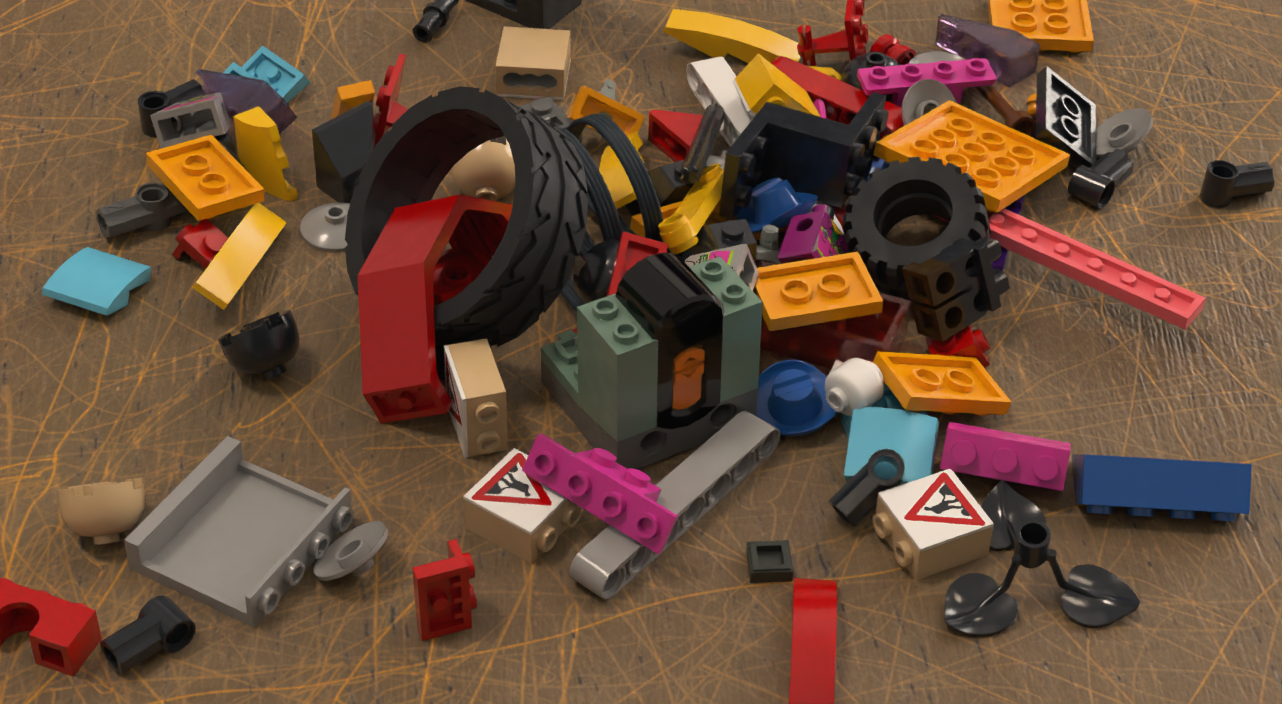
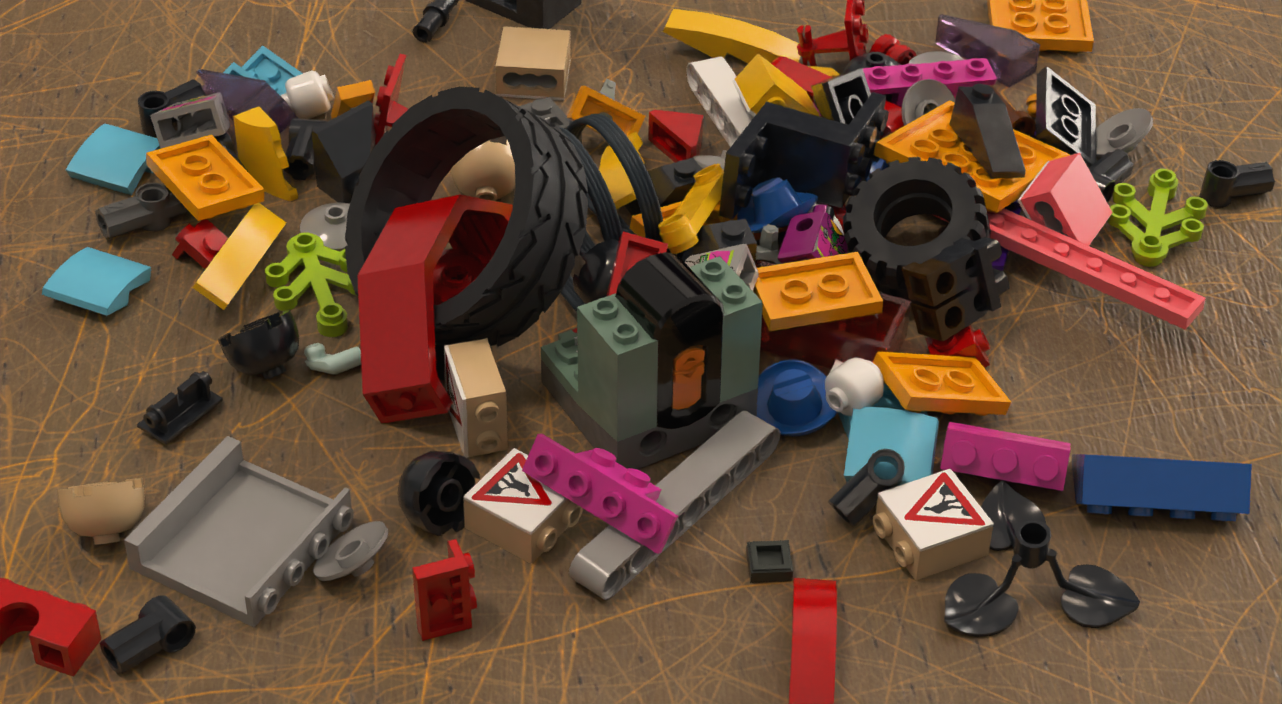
(113, 158): none -> medium azure slope
(179, 411): none -> black hinge
(300, 148): none -> black piece
(307, 250): none -> lime plant
(308, 94): none -> white head
(331, 363): none -> light aqua arm
(434, 490): none -> black cylinder
(702, 144): black axle -> none
(841, 96): none -> slope
(986, 130): none -> black slope
(1066, 199): none -> coral piece
(1150, 247): none -> lime plant

